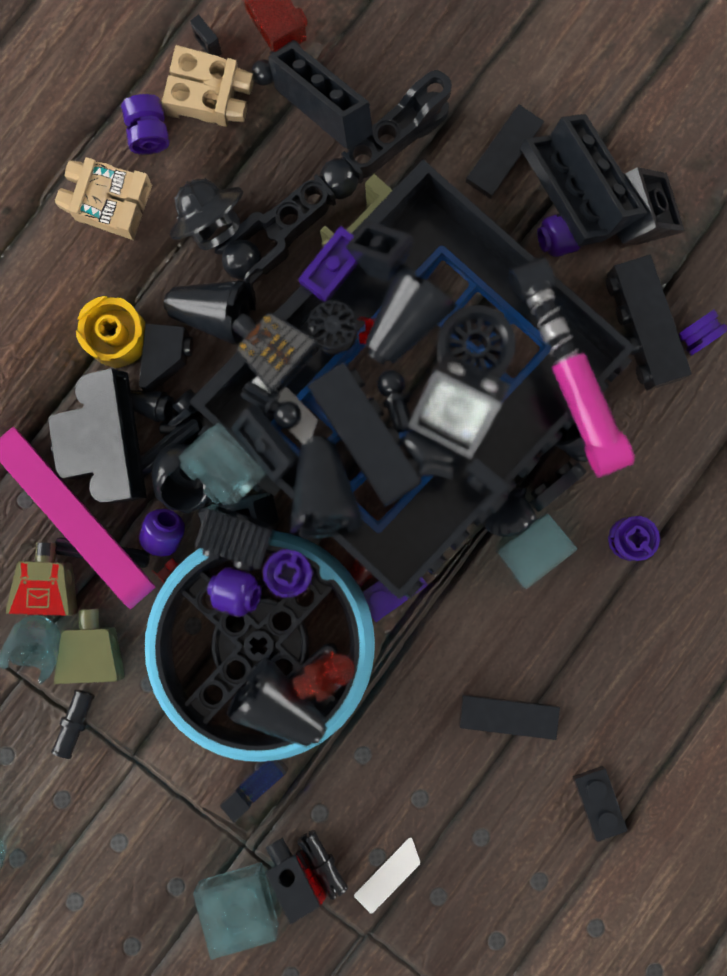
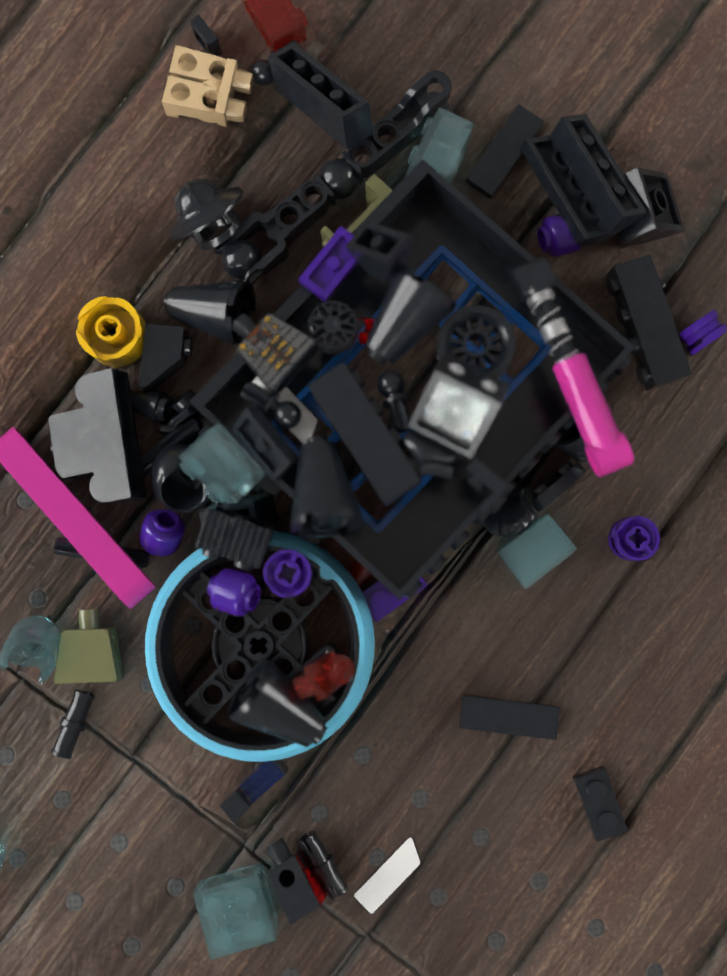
(43, 585): torso -> none
(105, 196): tan hips -> none
(144, 122): dark purple wheel -> none
(167, 570): red piece -> none
(443, 143): none -> clear light blue piece

